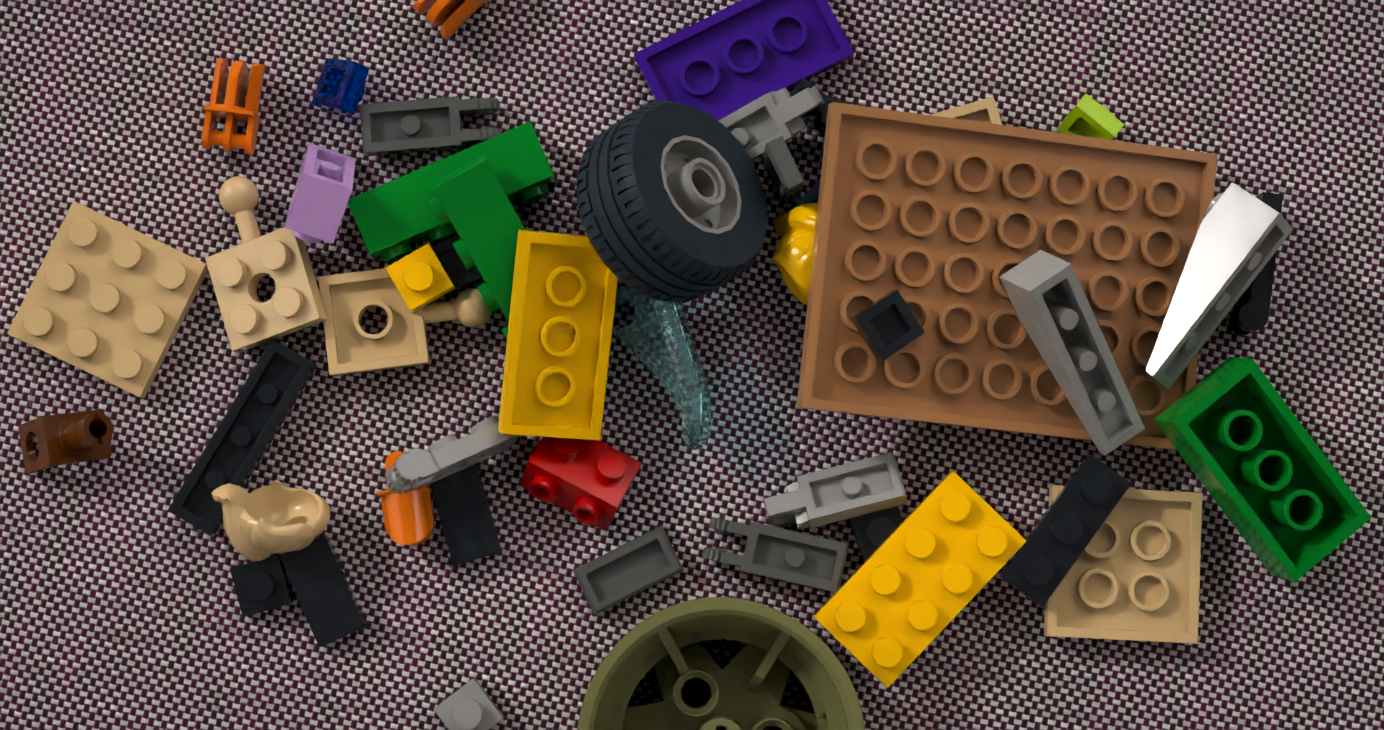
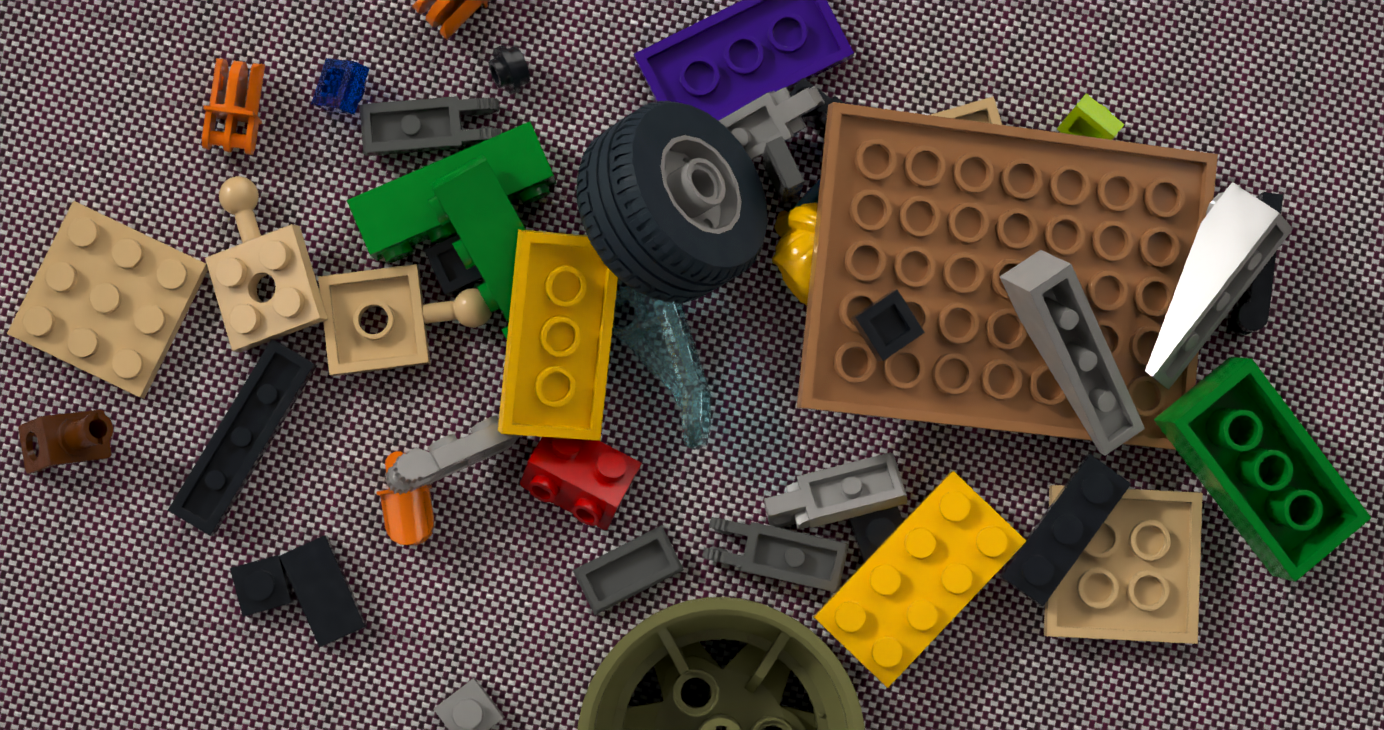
(271, 518): tan hair -> none
(320, 194): lavender slope -> none
(420, 278): yellow plate -> none
(466, 516): black tile -> none
(509, 69): none -> black plate

